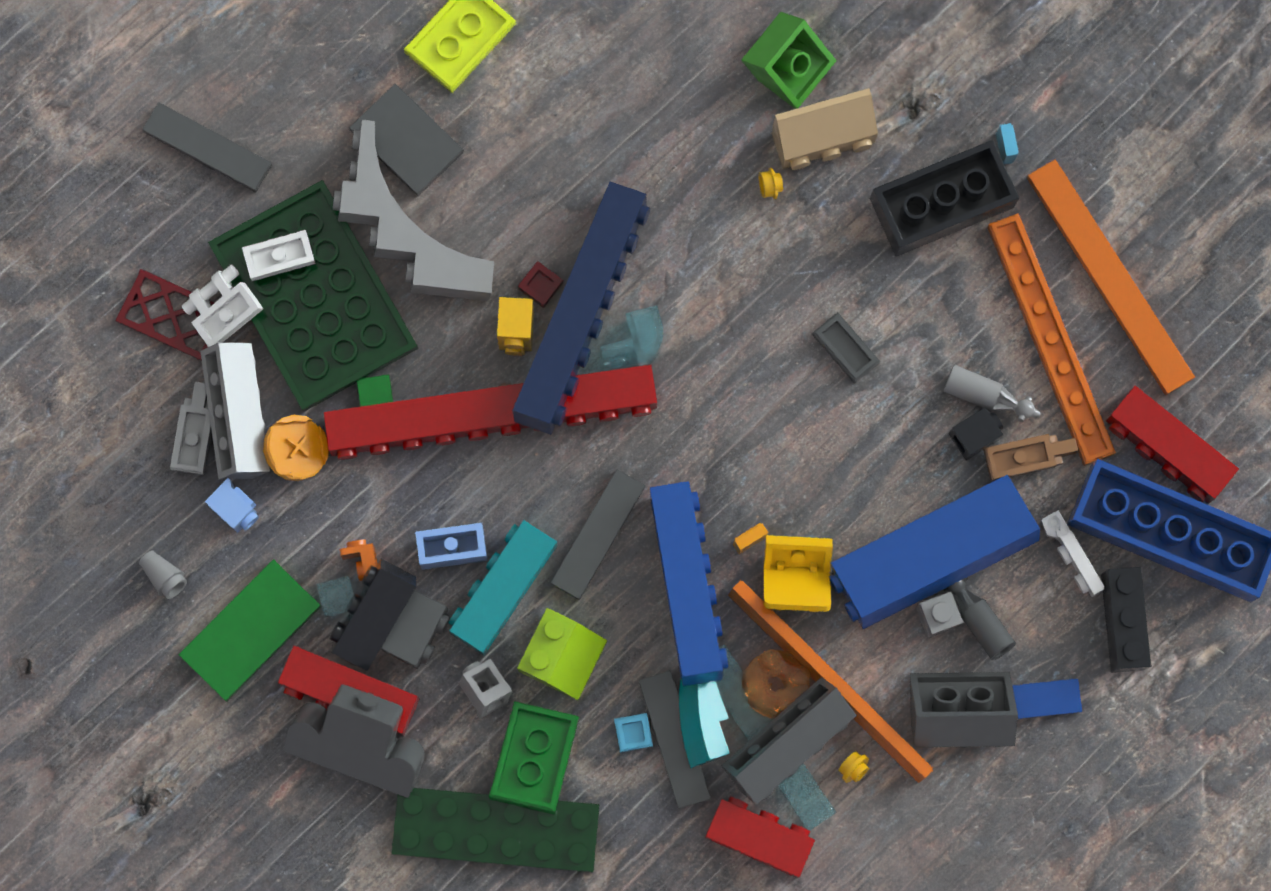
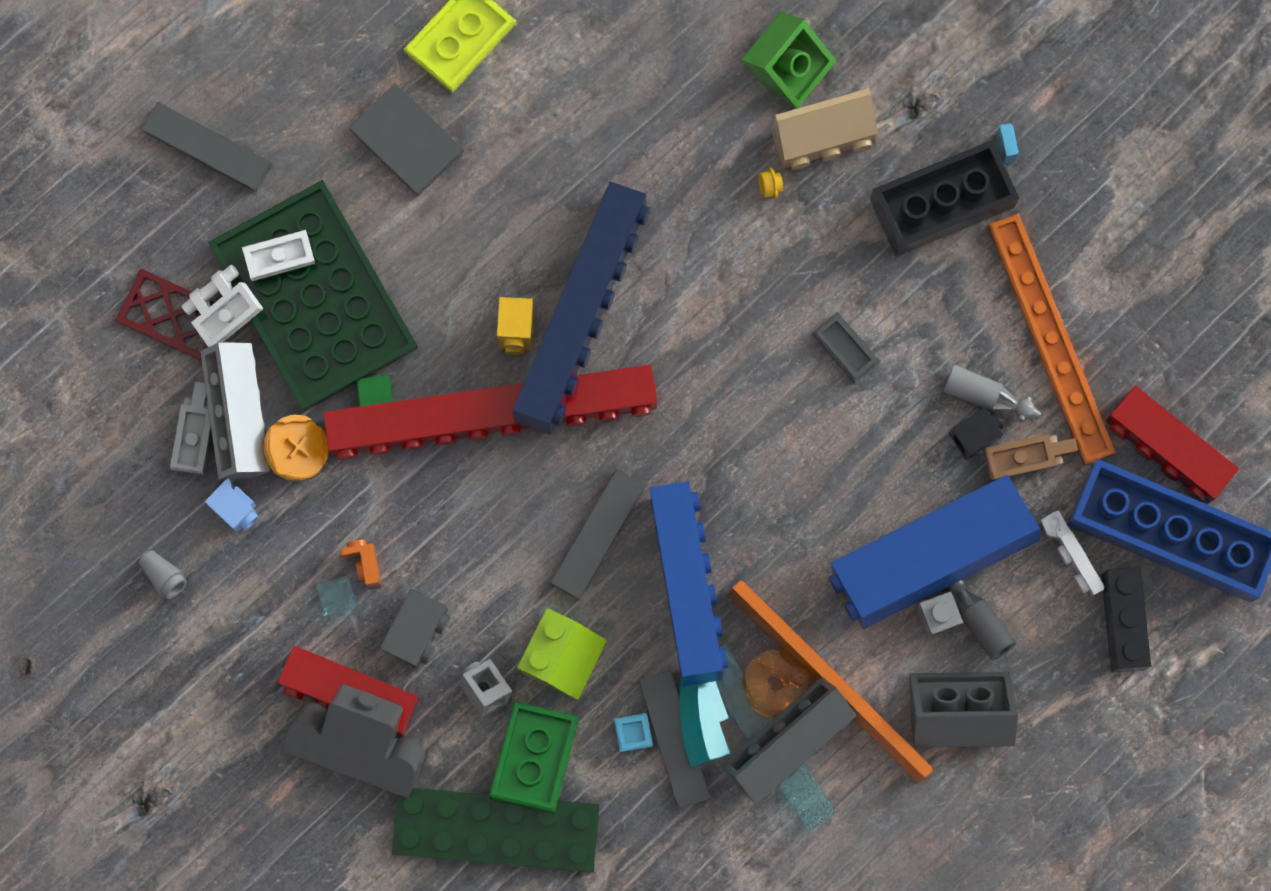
(250, 630): green tile -> none
(372, 614): black brick -> none
(434, 267): light grey arch -> none
(451, 546): light blue brick -> none
(503, 587): teal brick -> none
(540, 284): dark red tile -> none
(644, 343): clear light blue brick -> none
(750, 538): light orange tile -> none
(760, 837): red brick -> none
(797, 573): yellow bracket -> none
(854, 767): yellow plate -> none
(1047, 698): blue tile -> none
(1110, 277): orange tile -> none

